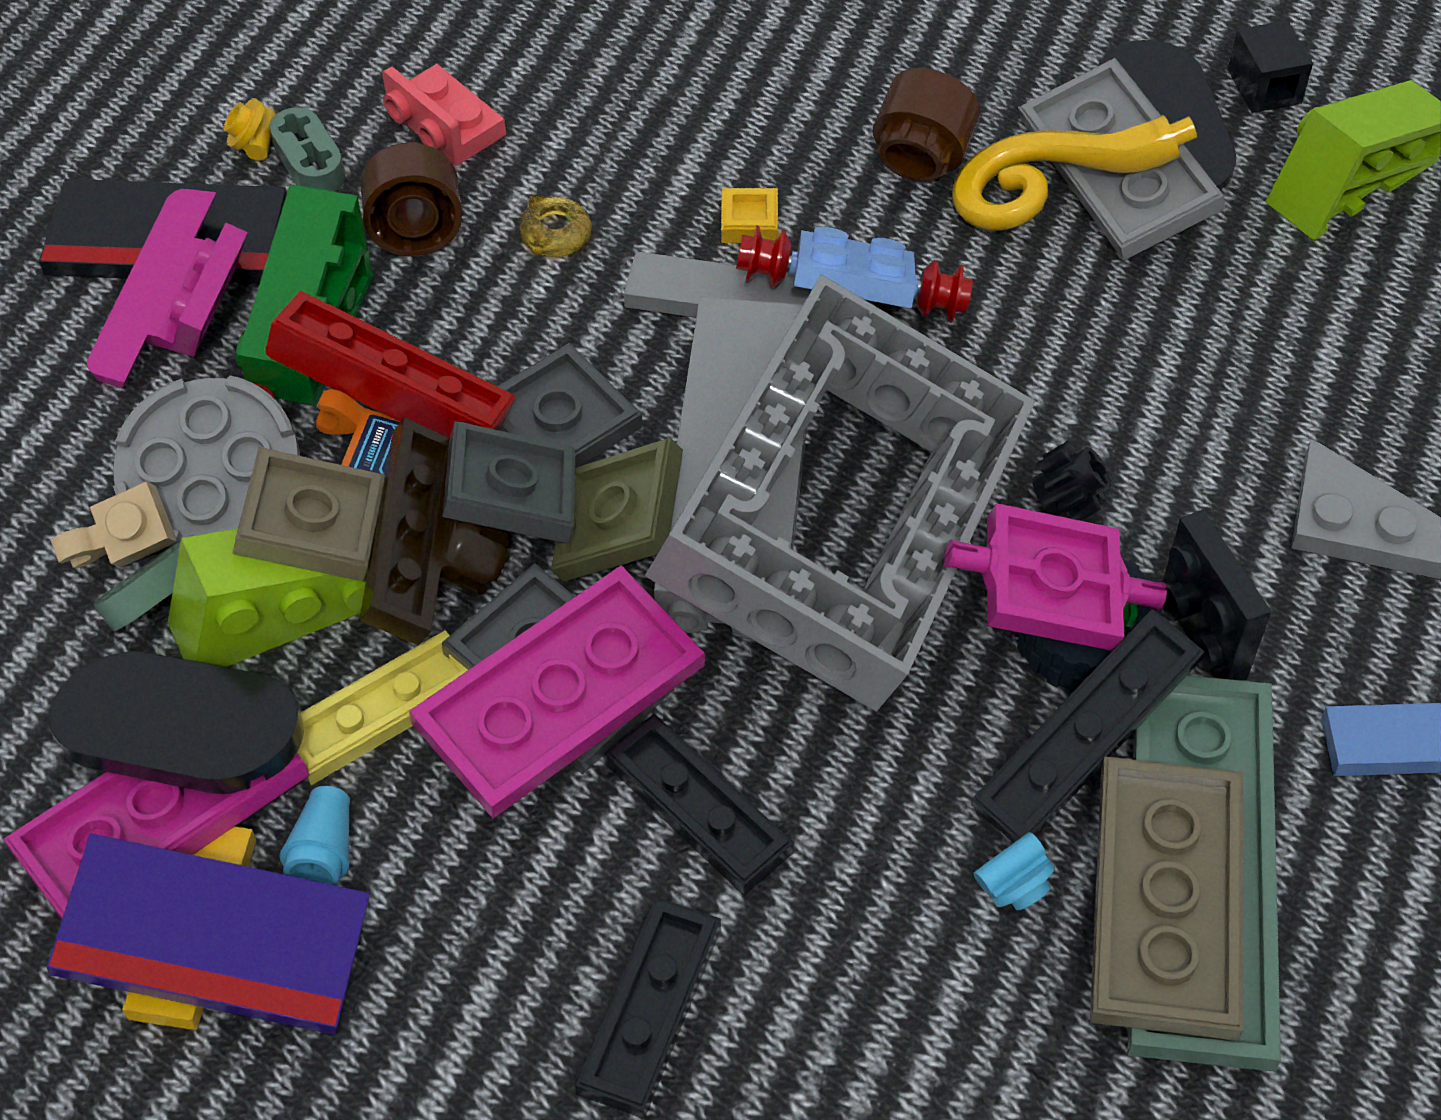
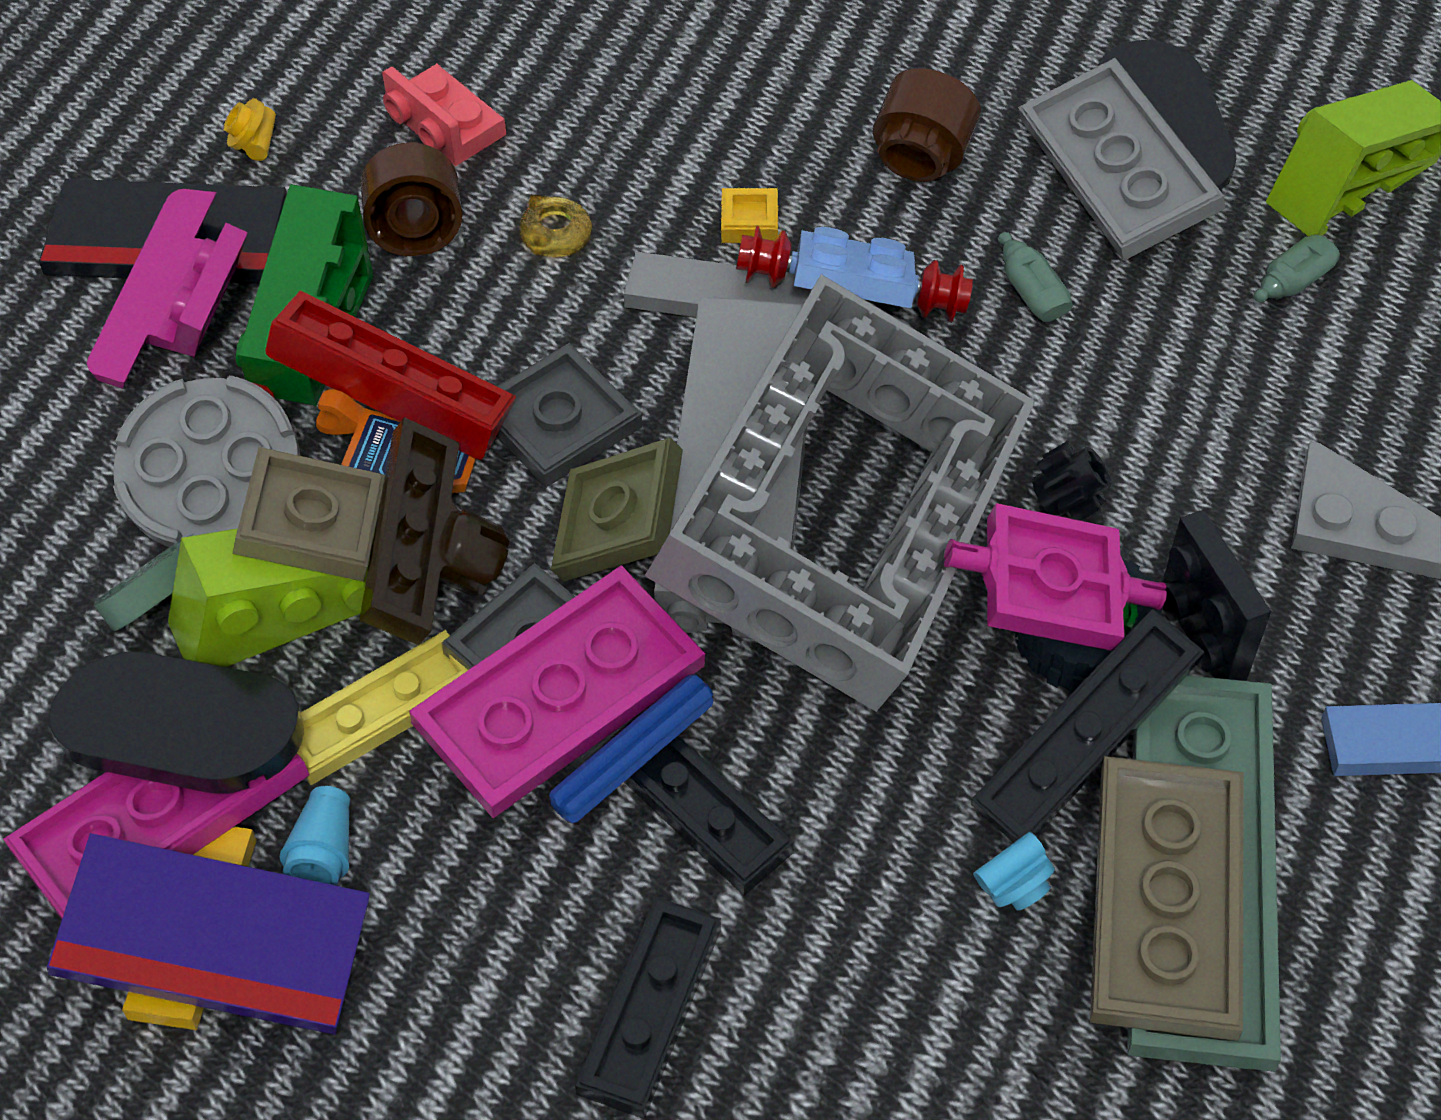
(125, 530): tan plate -> none
(316, 147): sand green beam -> none
(510, 482): dark grey tile -> none
(631, 748): none -> blue axle
(1034, 280): none -> sand green piece
(1119, 152): yellow plant -> none
(1270, 66): black brick -> none
(1298, 268): none -> sand green piece

